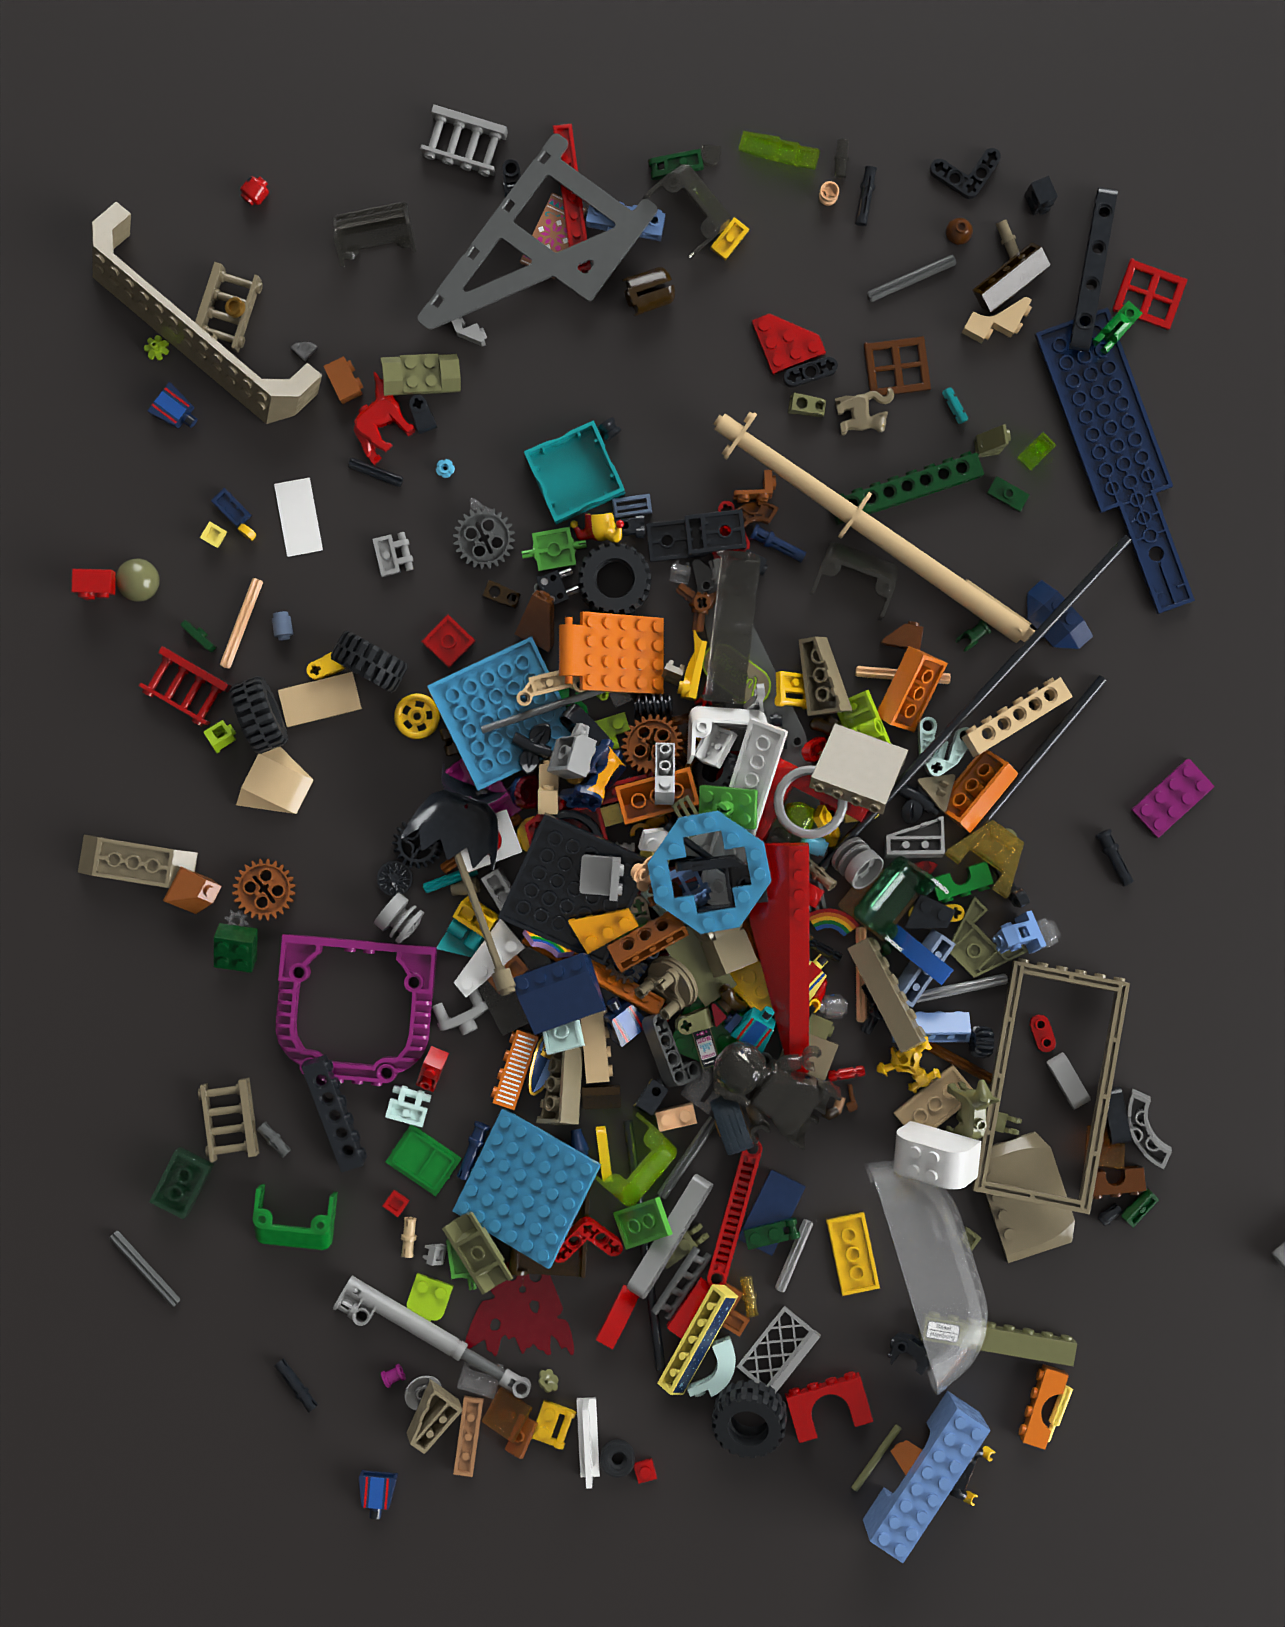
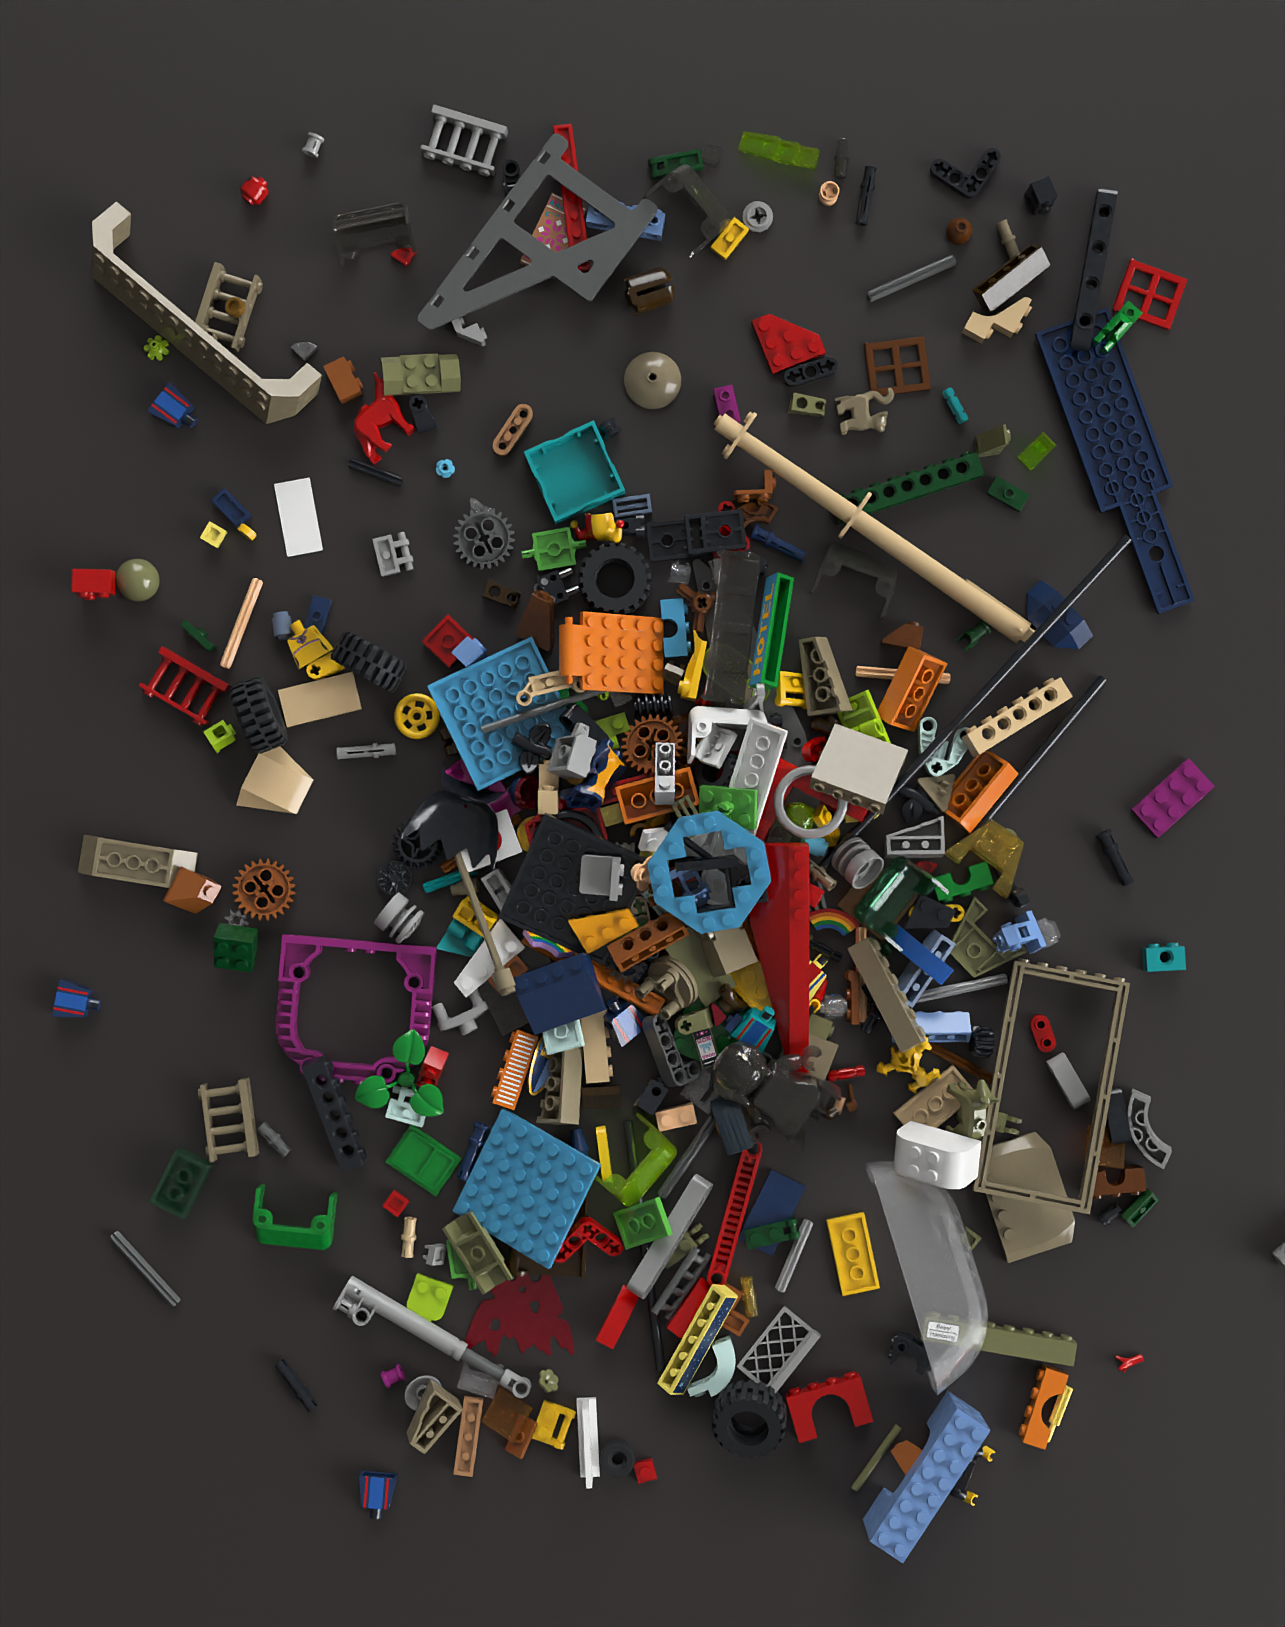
(74, 1000): none -> torso
(307, 644): none -> yellow torso
(312, 145): none -> light grey bush
(318, 613): none -> dark blue plate
(388, 749): none -> light grey pin
(403, 255): none -> red tile
(427, 1099): none -> green plant
(470, 651): none -> medium blue brick
(513, 421): none -> medium nougat plate
(651, 393): none -> dark tan dish
(675, 611): none -> dark azure arch
(726, 402): none -> magenta brick
(763, 210): none -> light grey gear
(771, 631): none -> green brick
(852, 997): none -> dark orange plate
(1128, 1362): none -> red bar
(1175, 958): none -> teal brick

